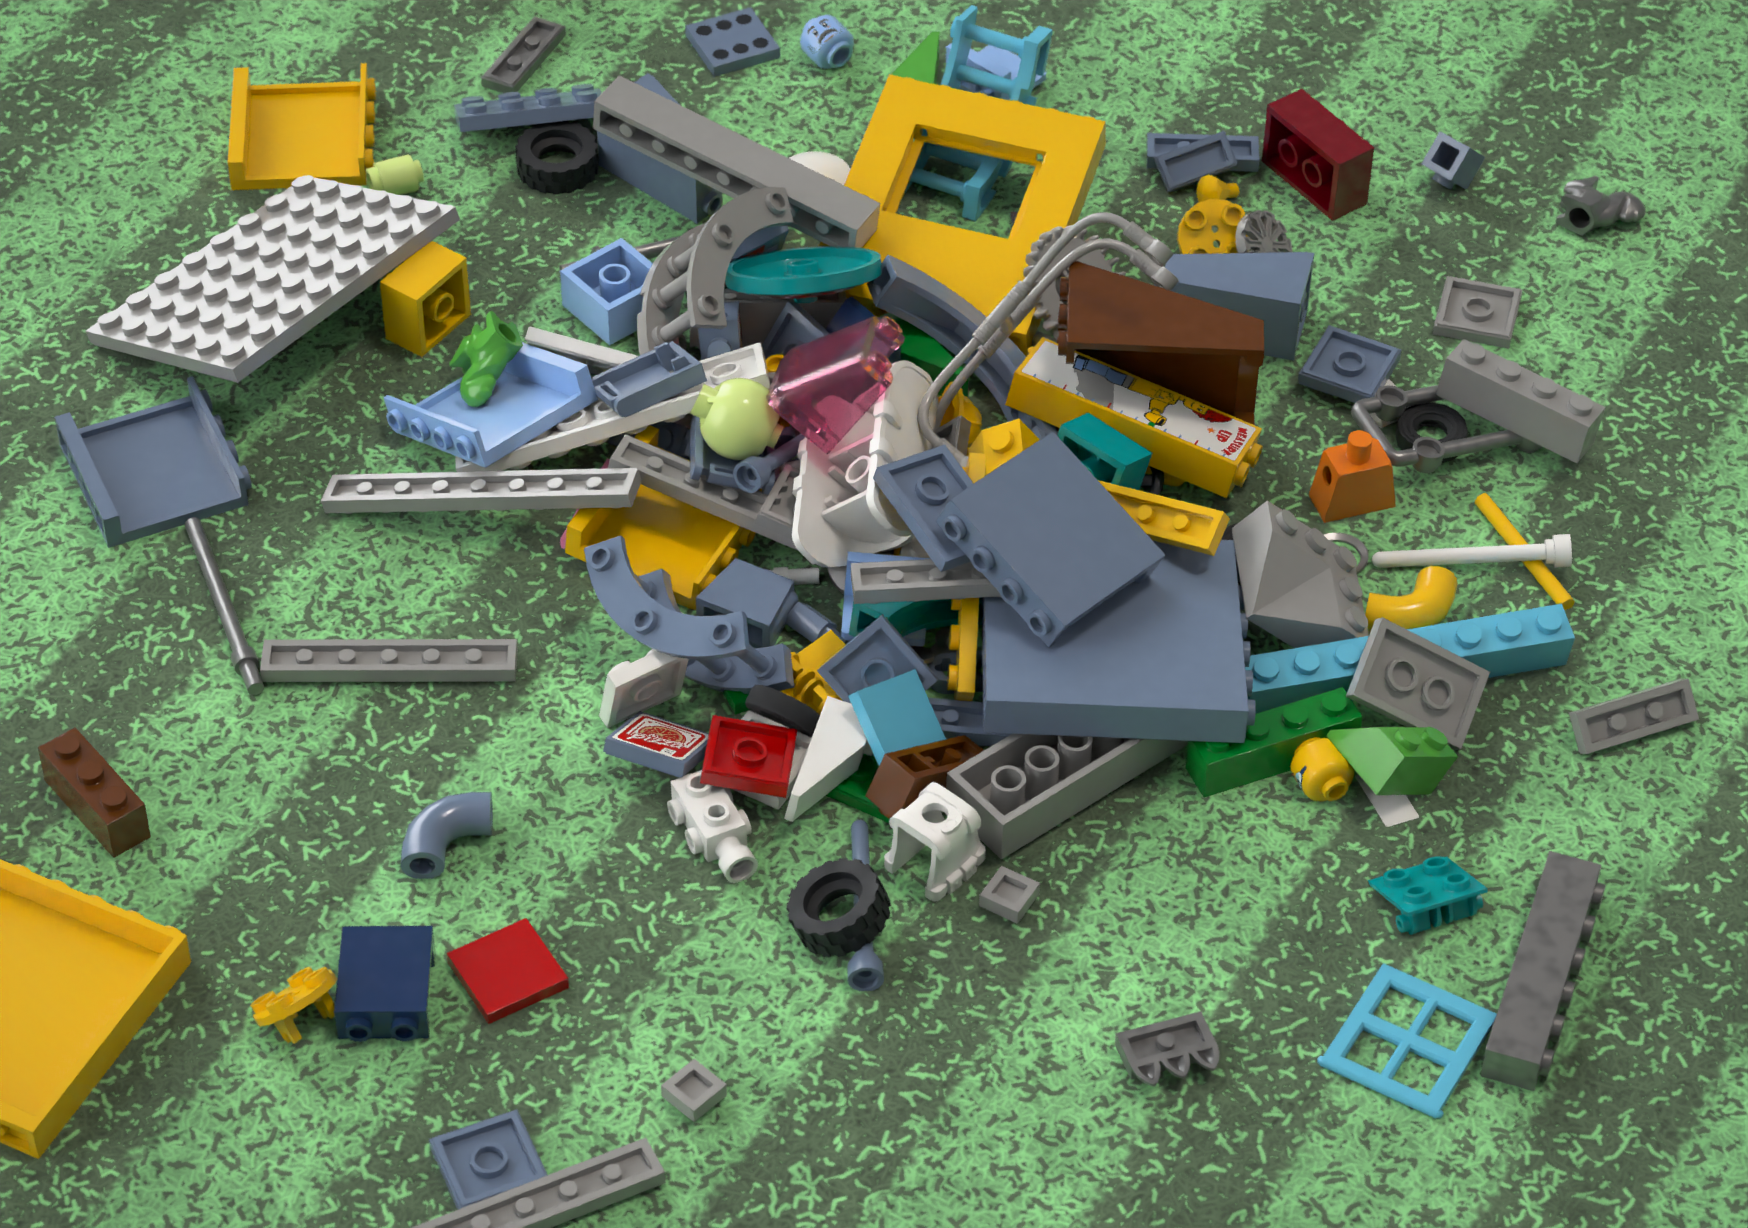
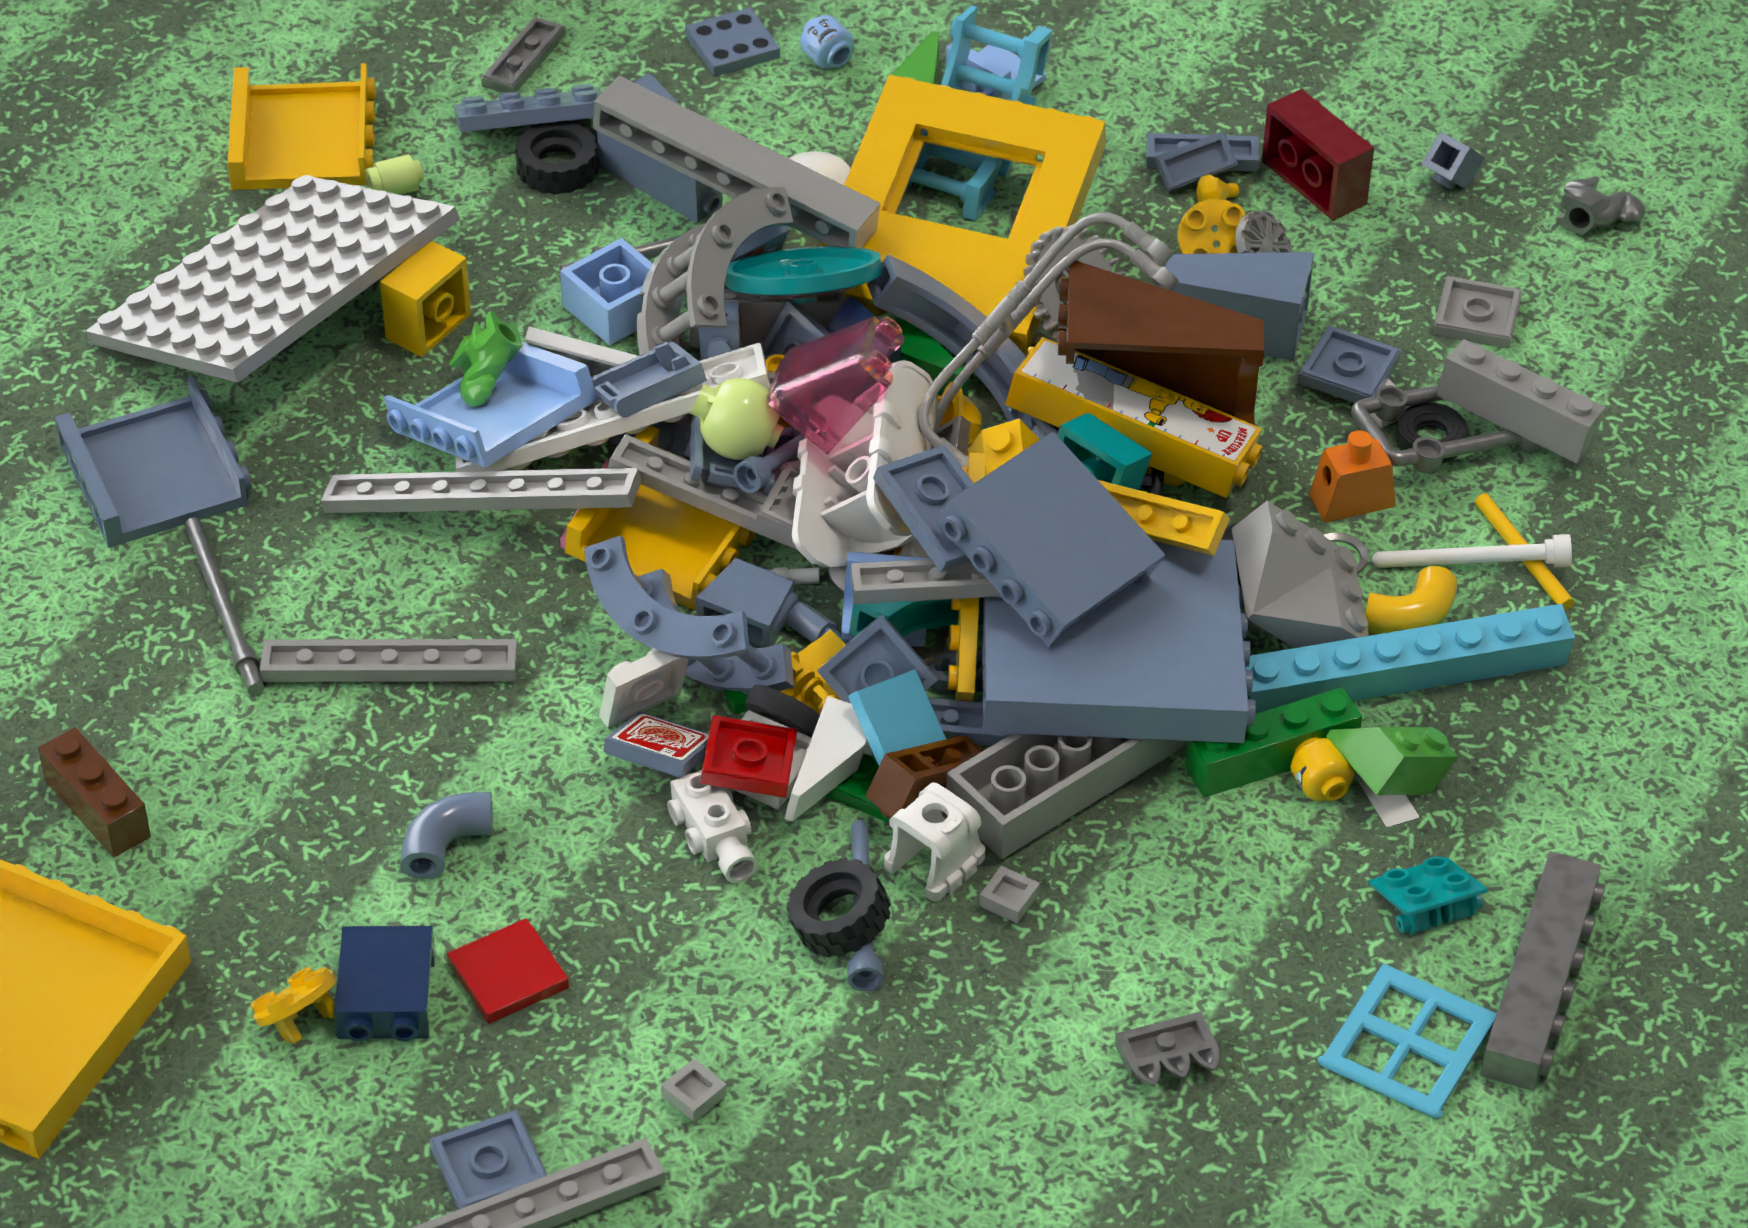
(1417, 682): light grey plate -> none
(1633, 716): light grey plate -> none

